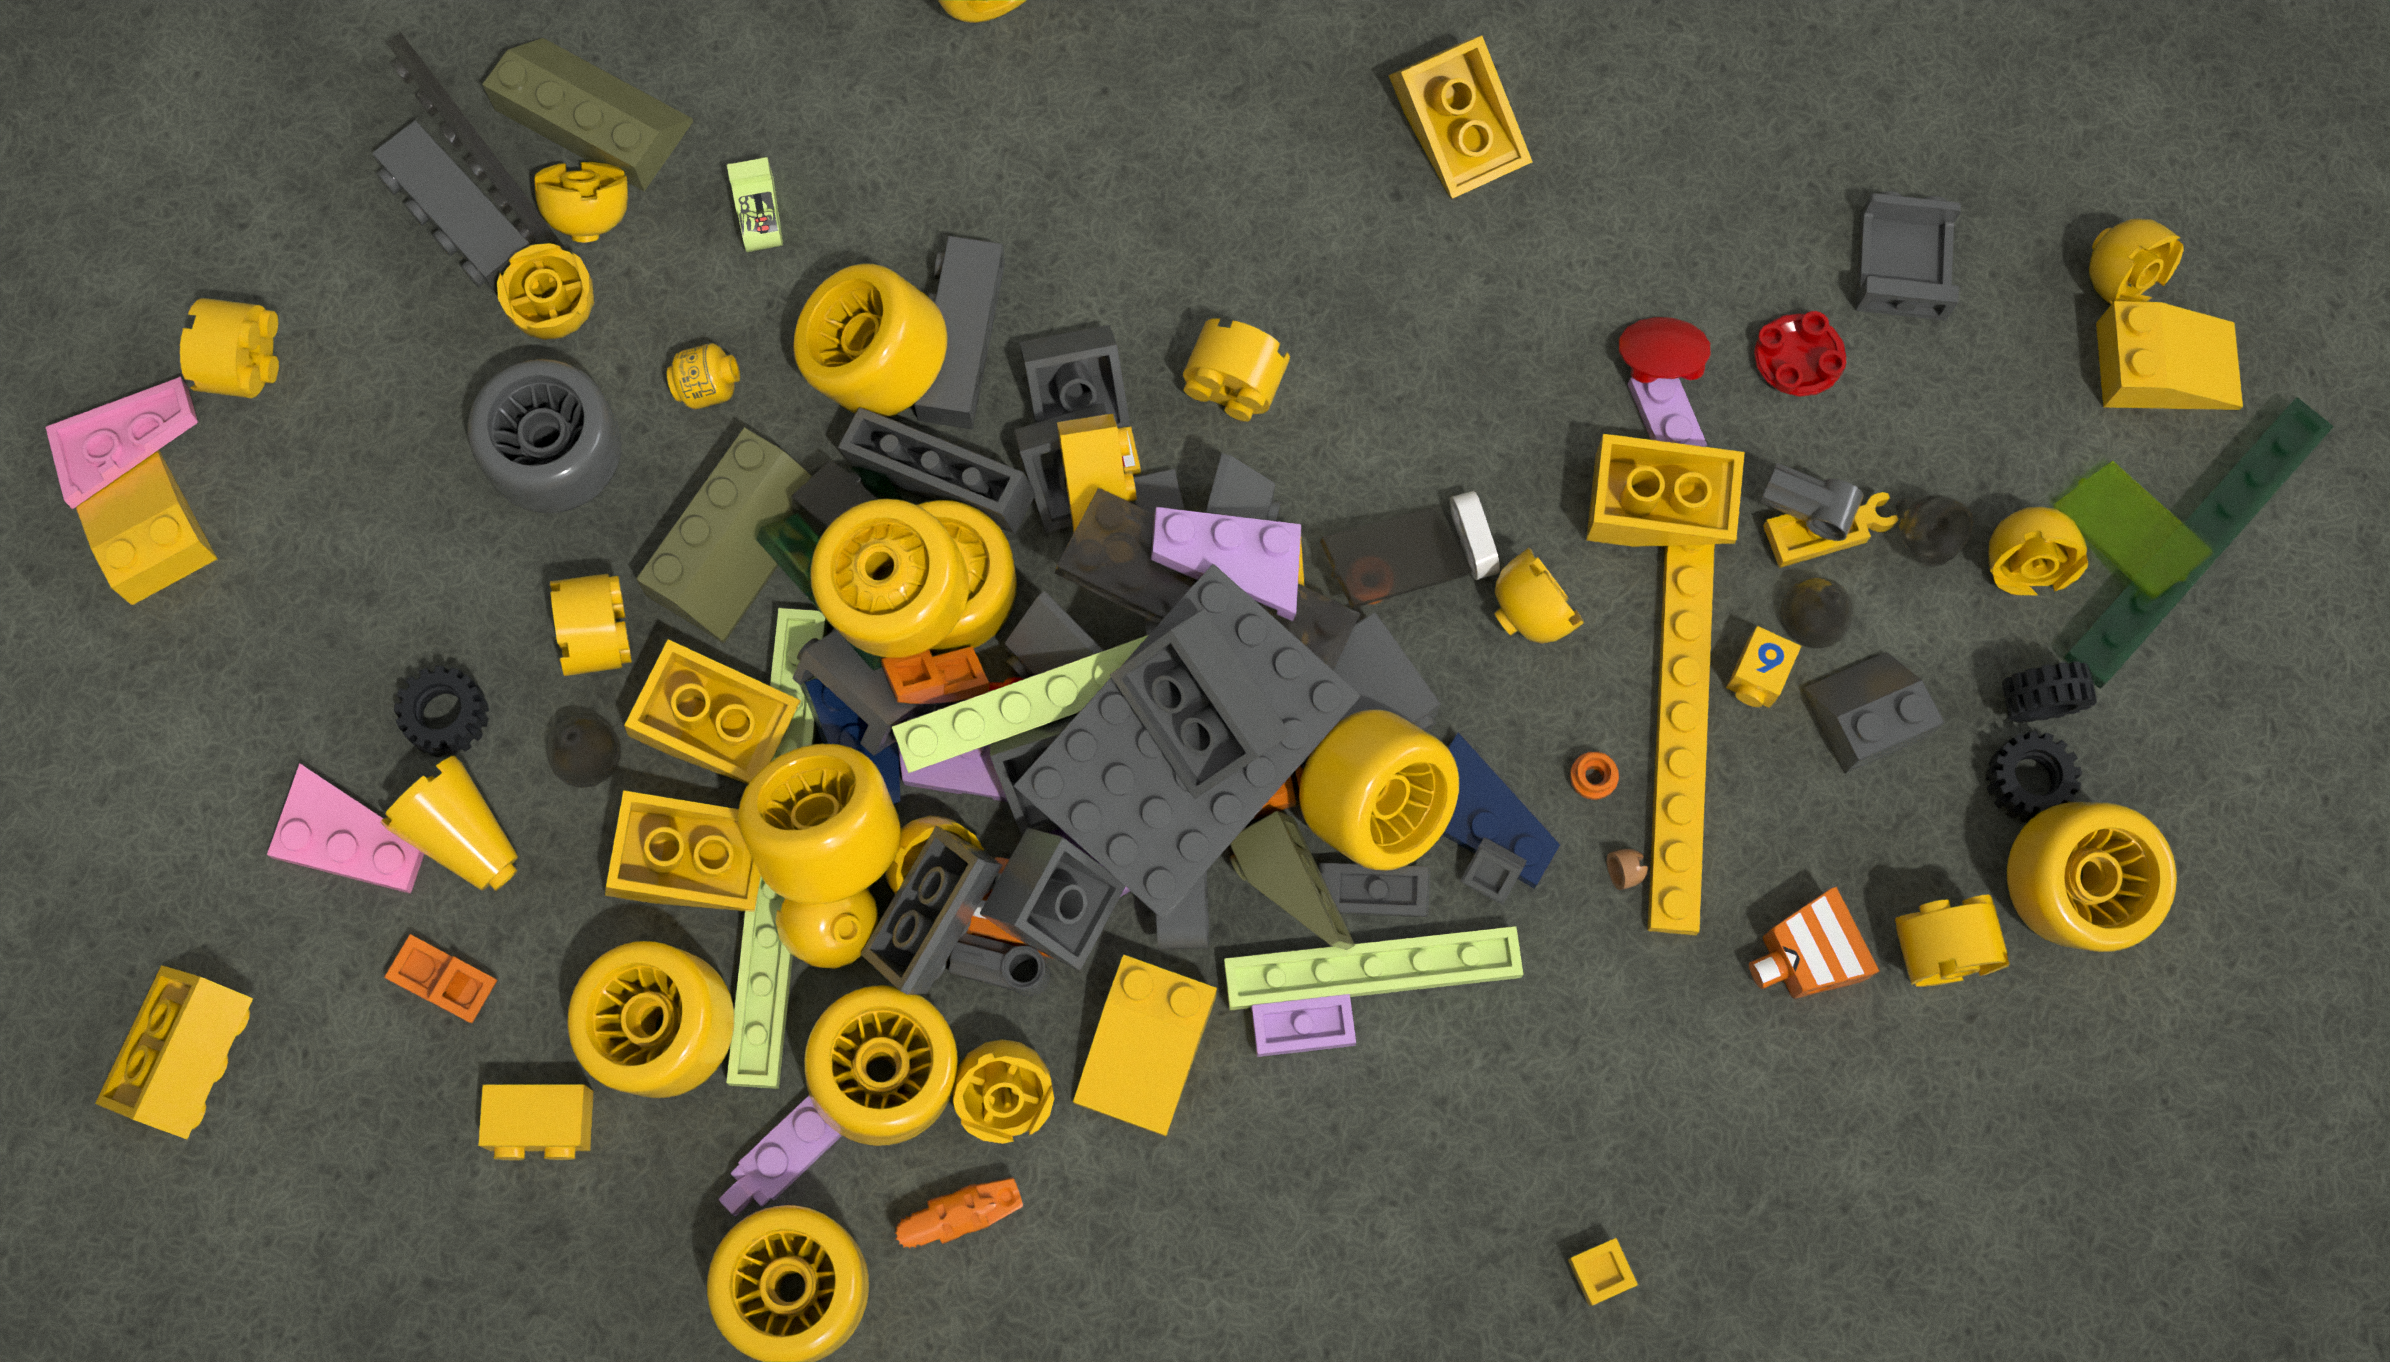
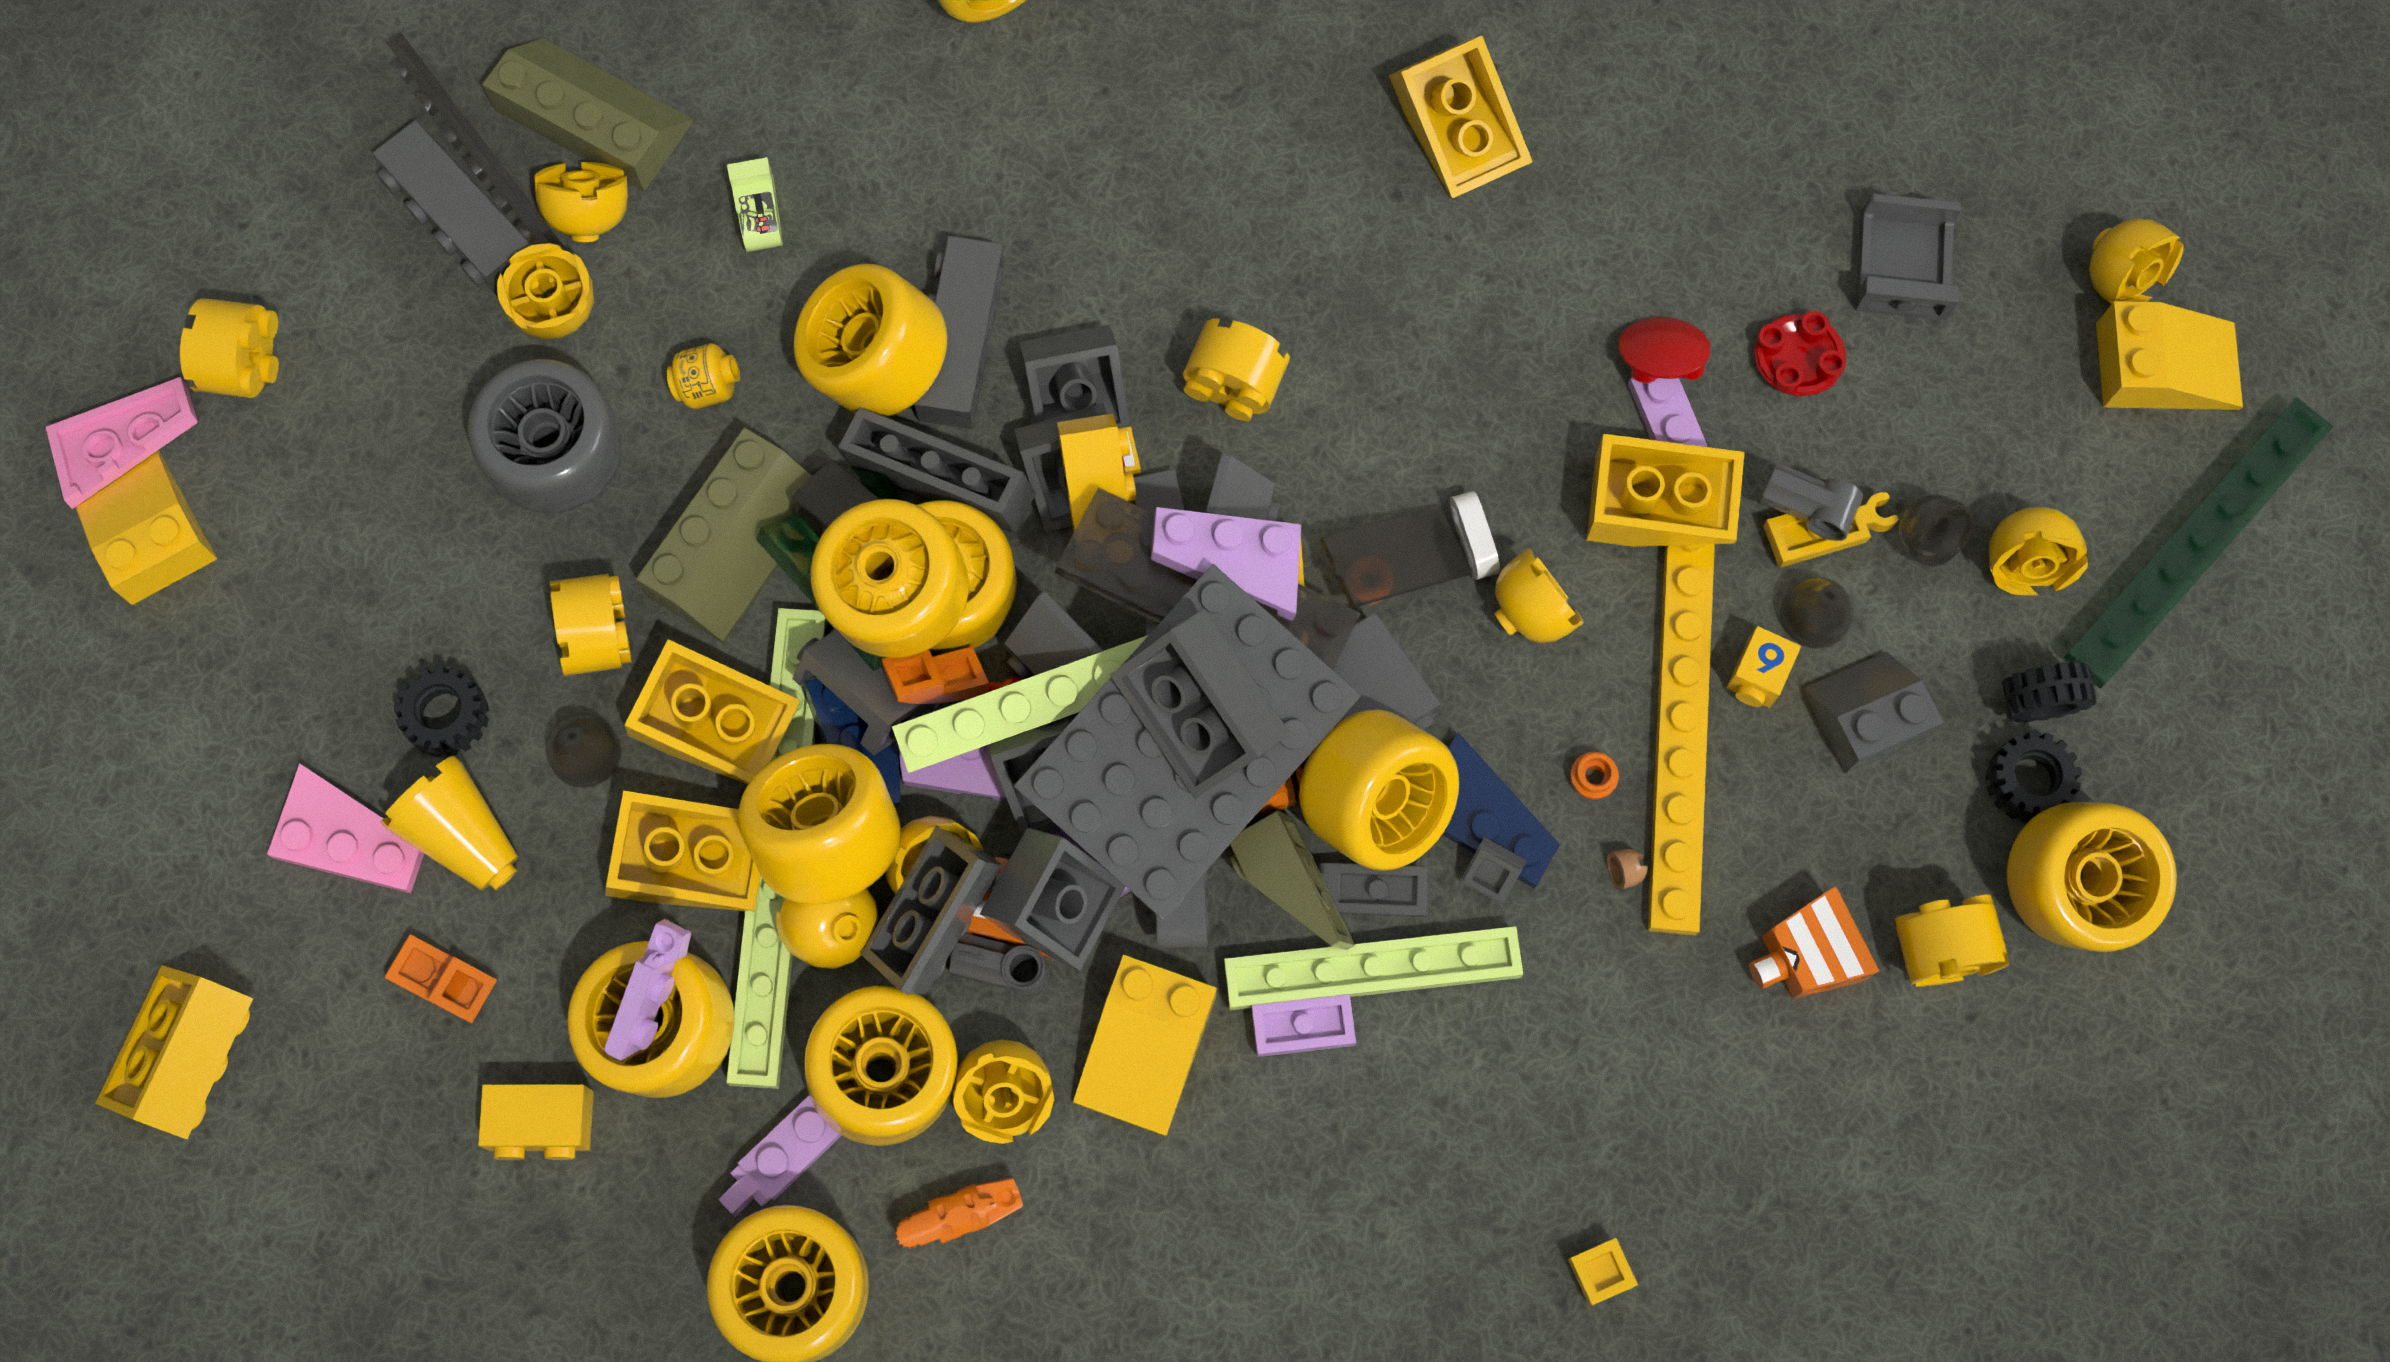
(647, 990): none -> lavender hinge
(2133, 530): clear neon green piece -> none

